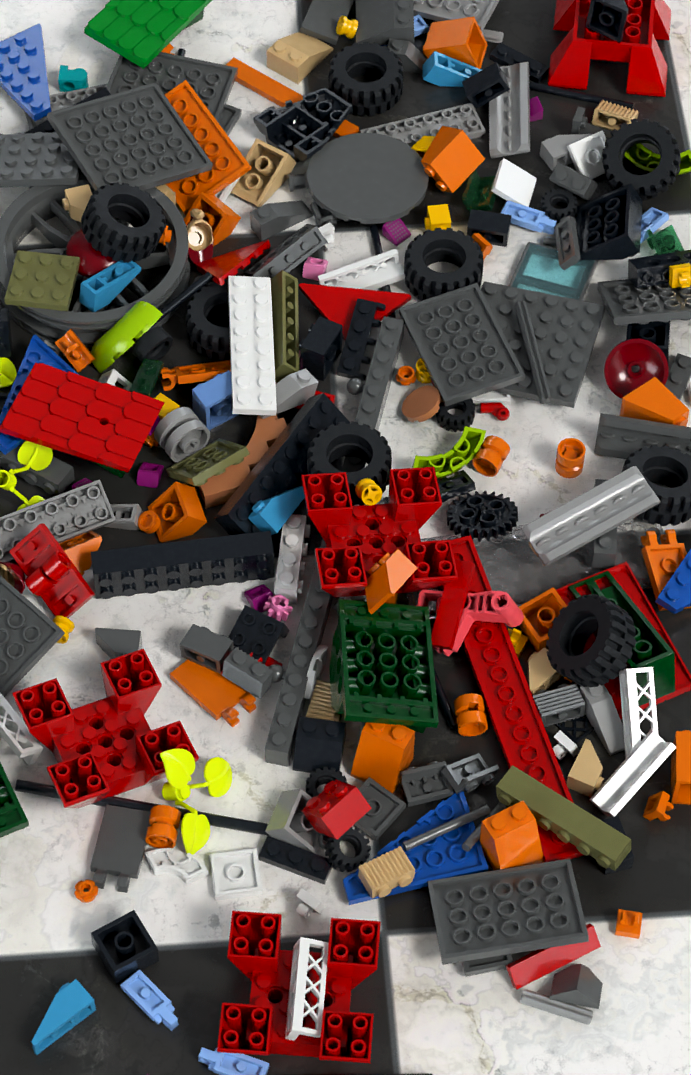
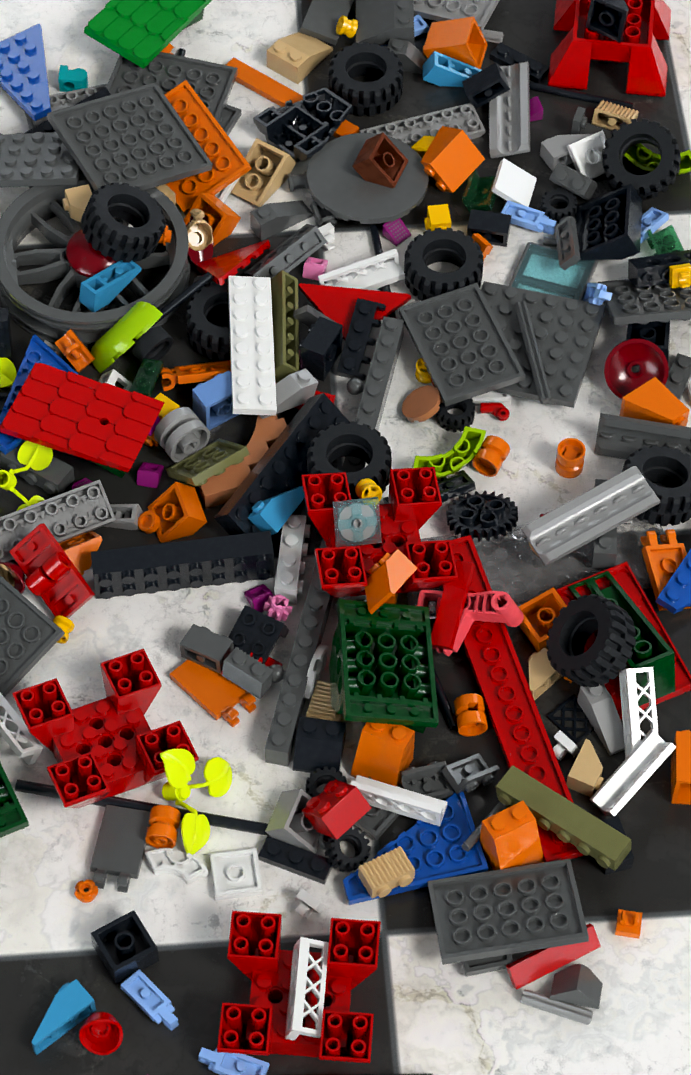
(42, 280): olive plate -> none
(101, 1033): none -> red helmet
(118, 641): dark grey slope -> none
(308, 315): none -> flat silver tile
(357, 522): none -> clear light blue piece
(380, 161): none -> copper slope
(401, 800): none -> white fence
(403, 372): orange plate -> none
(446, 827): dark grey bar -> none
(518, 640): yellow tile -> none
(559, 704): dark grey brick -> none
(596, 294): none -> light blue hinge
(657, 805): orange tile -> none

